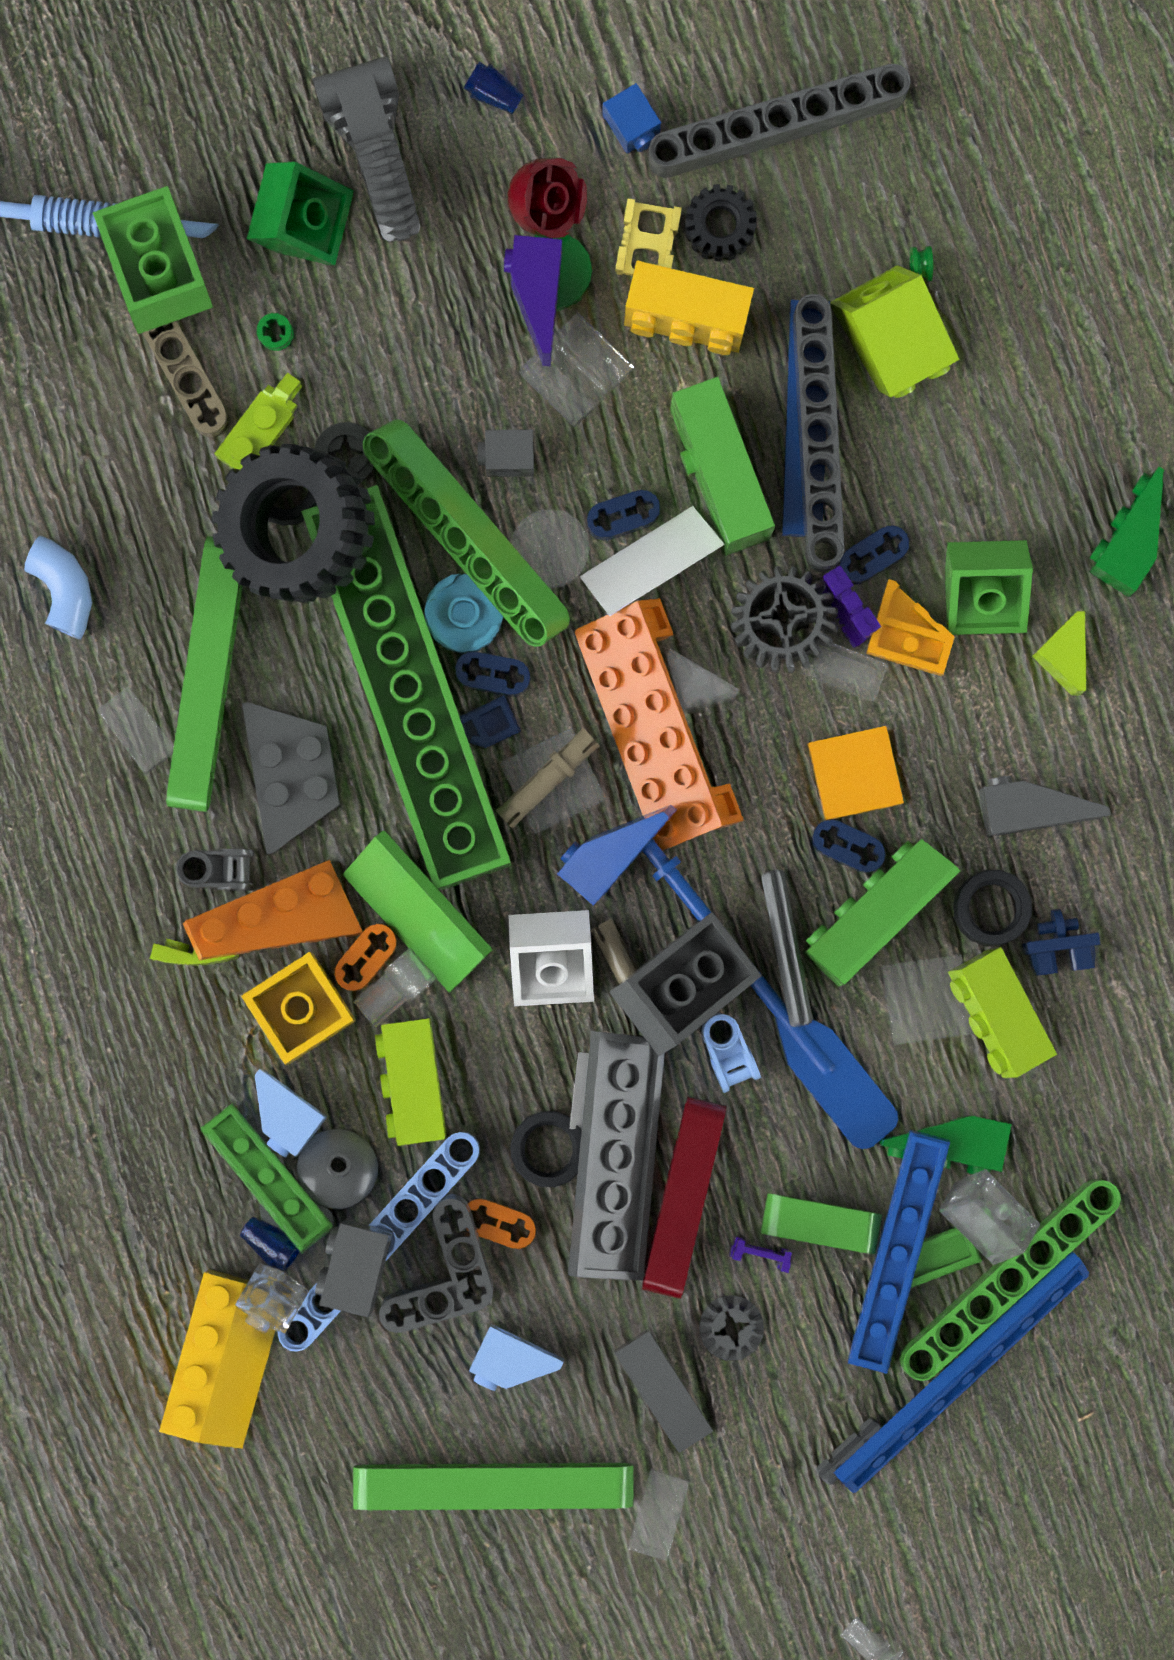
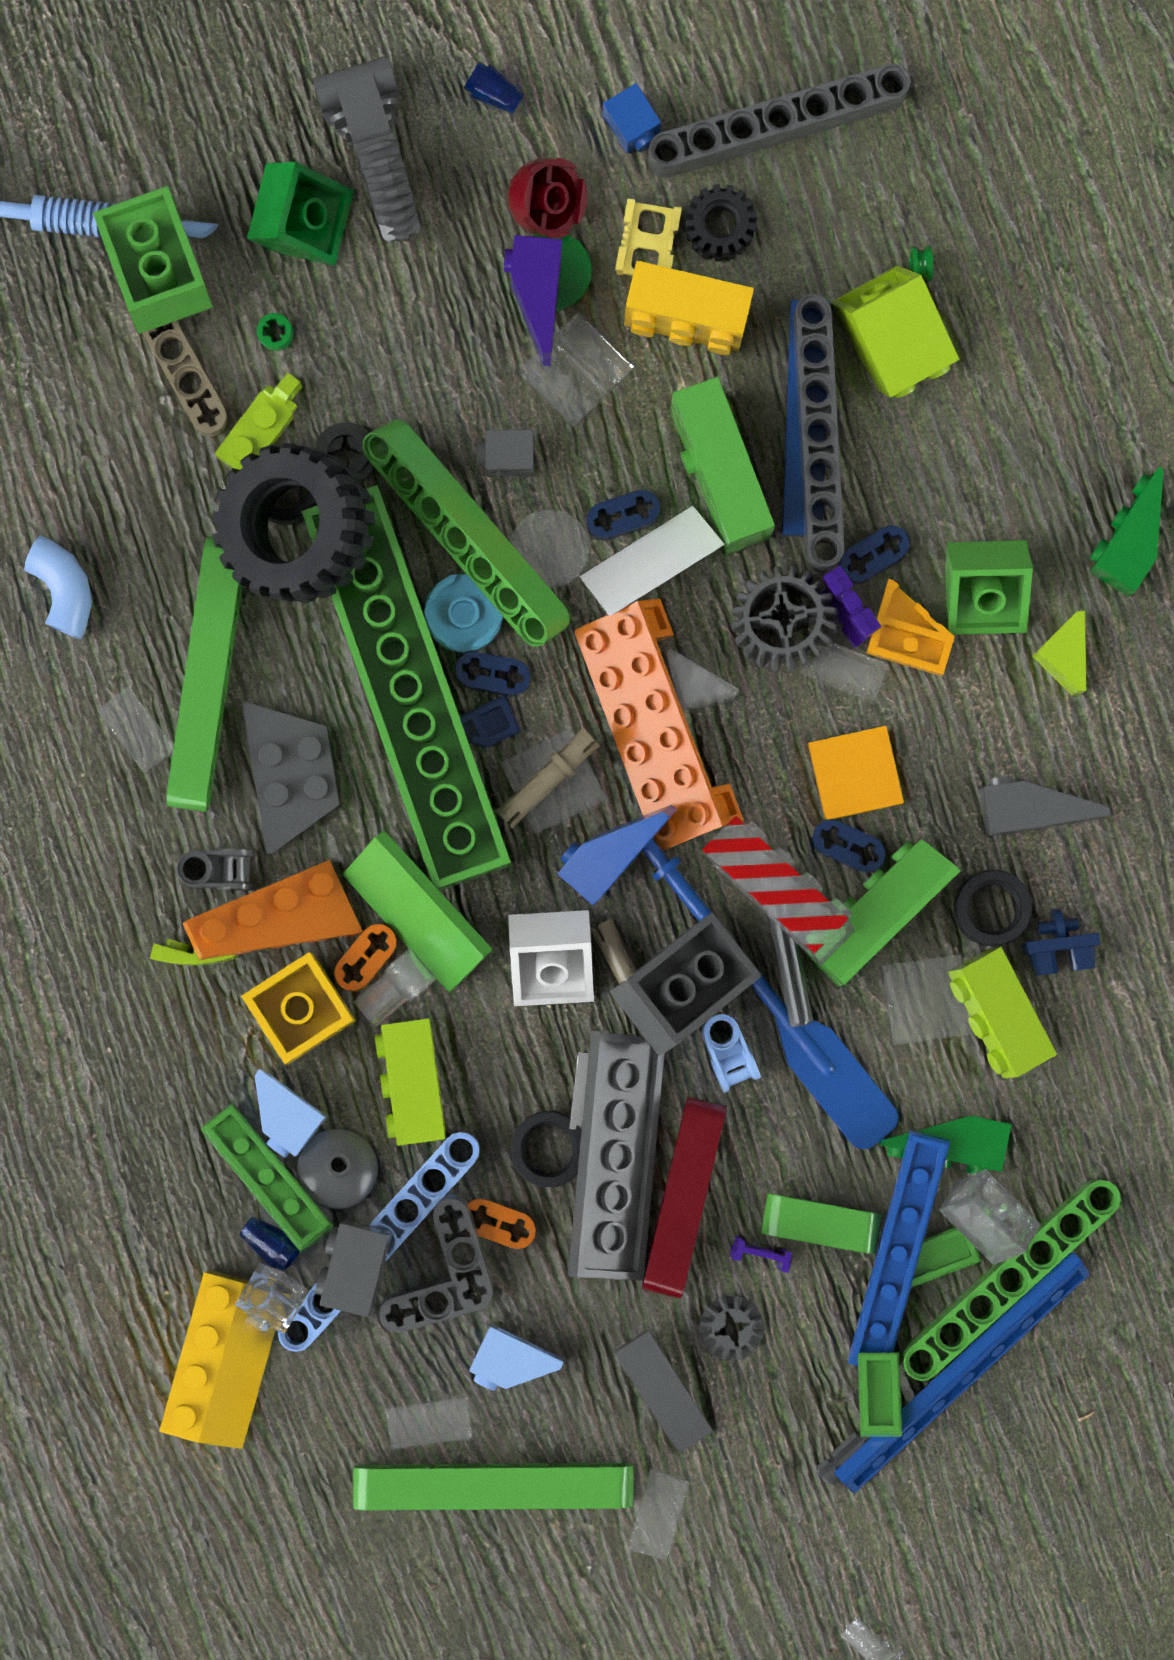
(429, 1422): none -> clear tile
(779, 889): none -> clear brick
(879, 1395): none -> bright green tile

